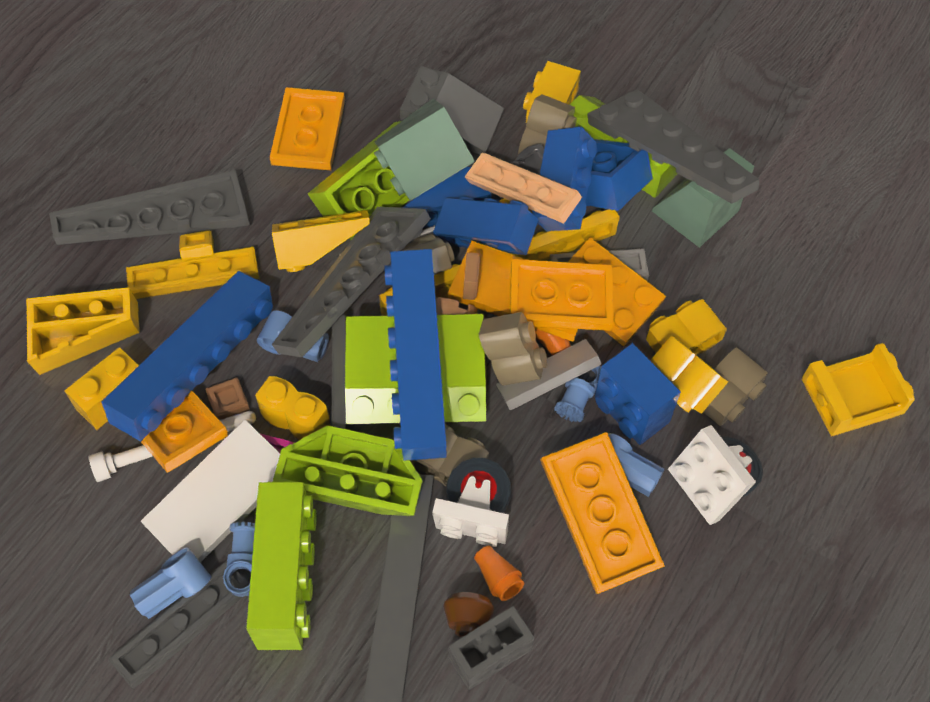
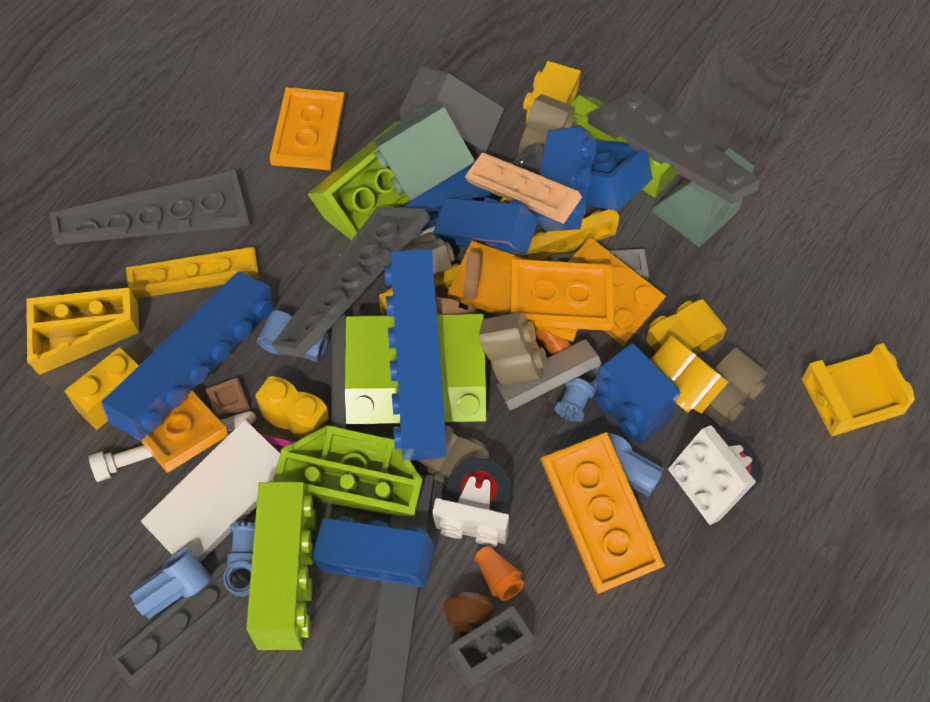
(196, 245): yellow tile -> none
(308, 240): yellow slope -> none
(374, 551): none -> blue brick

